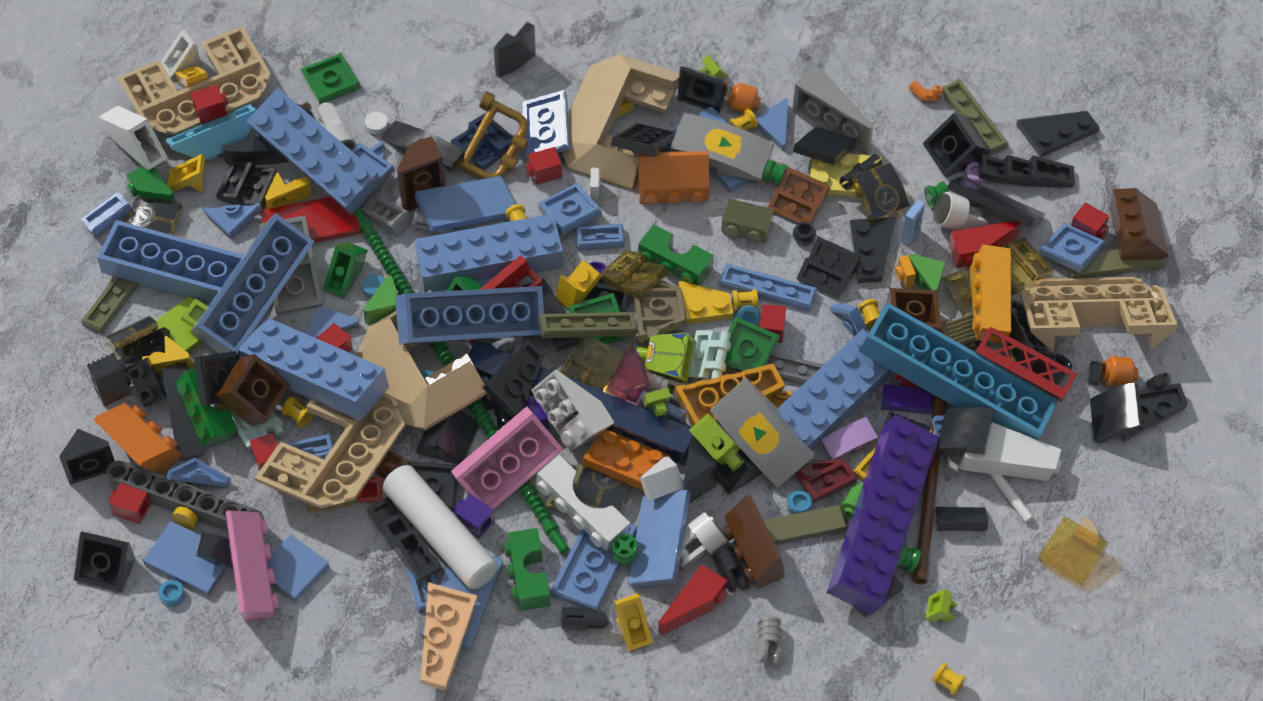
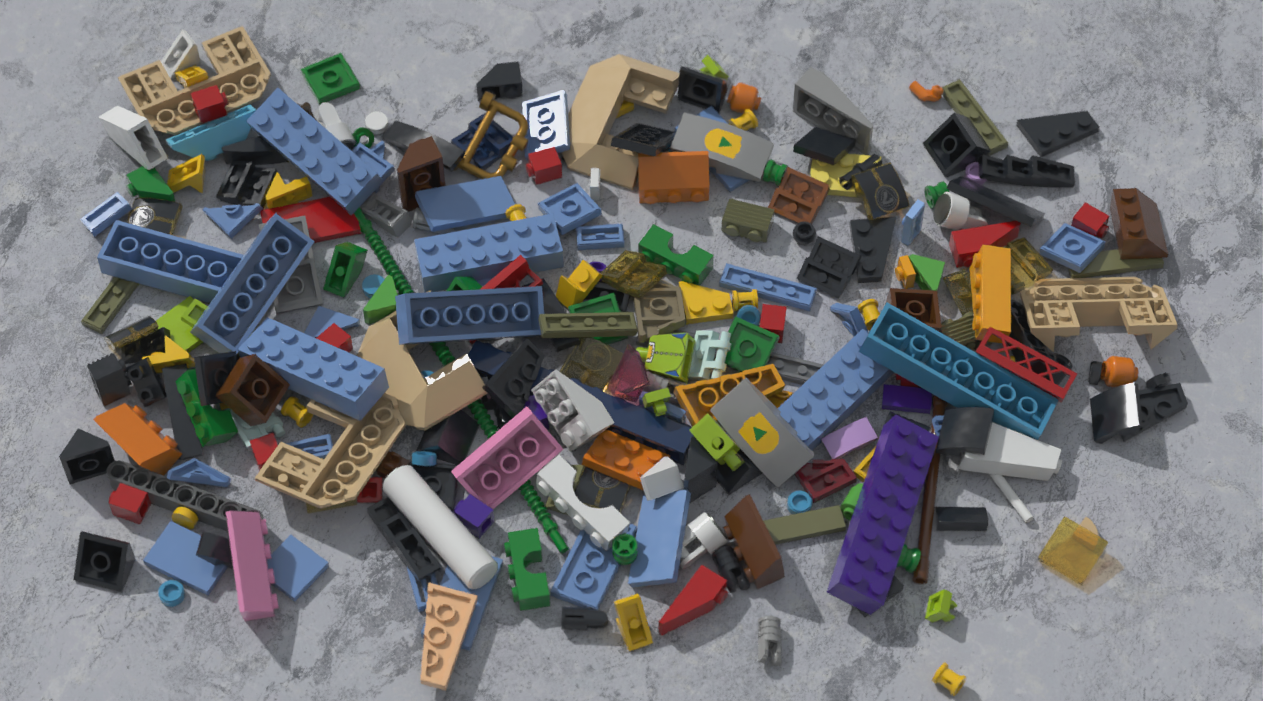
(363, 131): none -> green plate
(424, 458): none -> dark azure tile
(502, 81): none -> black slope
(515, 50): black slope -> none
(774, 123): medium blue tile -> none

